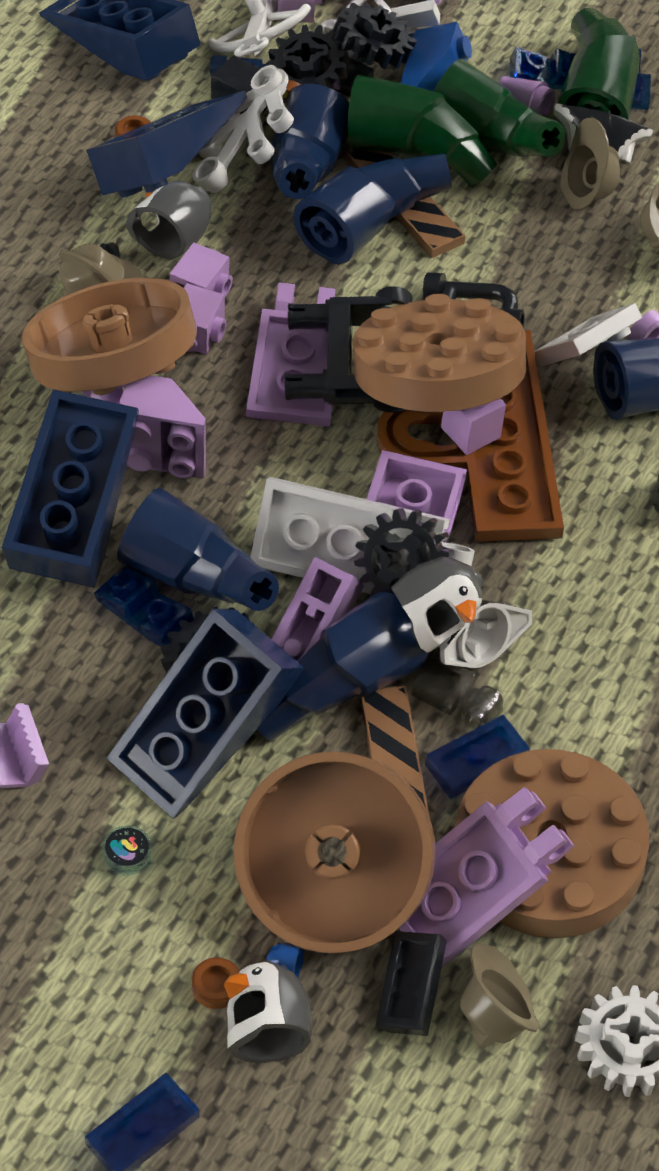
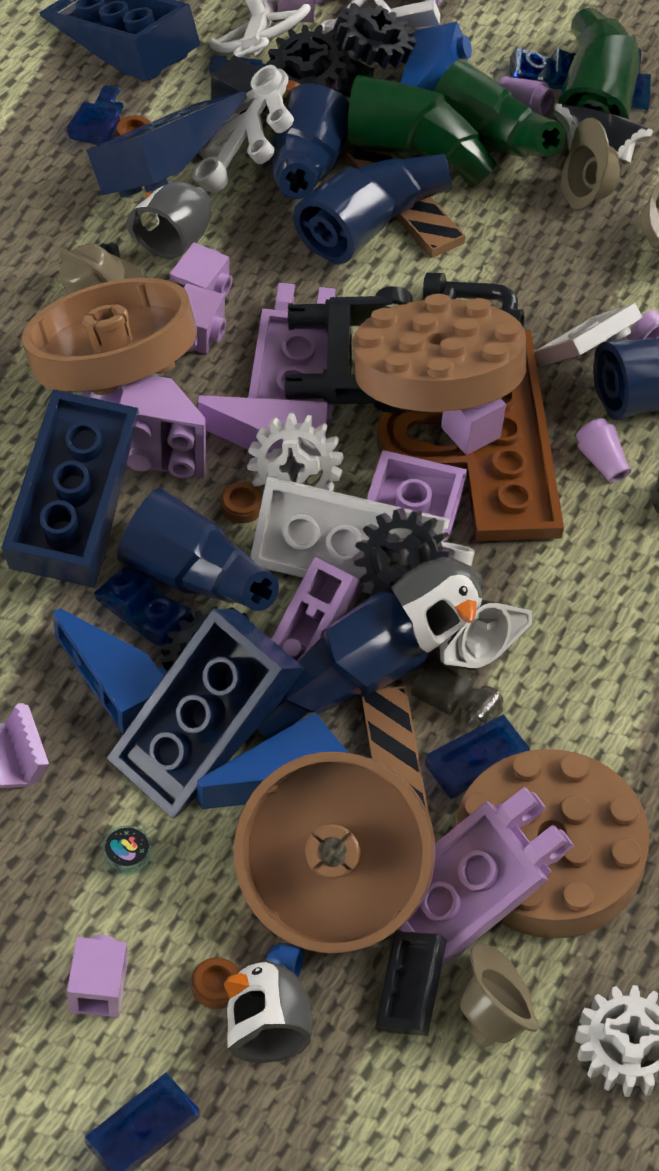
(96, 121): none -> clear blue plate
(97, 976): none -> lavender brick
(113, 669): none -> blue slope
(238, 778): none -> blue slope
(241, 418): none -> lavender slope
(241, 502): none -> dark orange tile
(295, 440): none -> white gear
(603, 449): none -> lavender cone

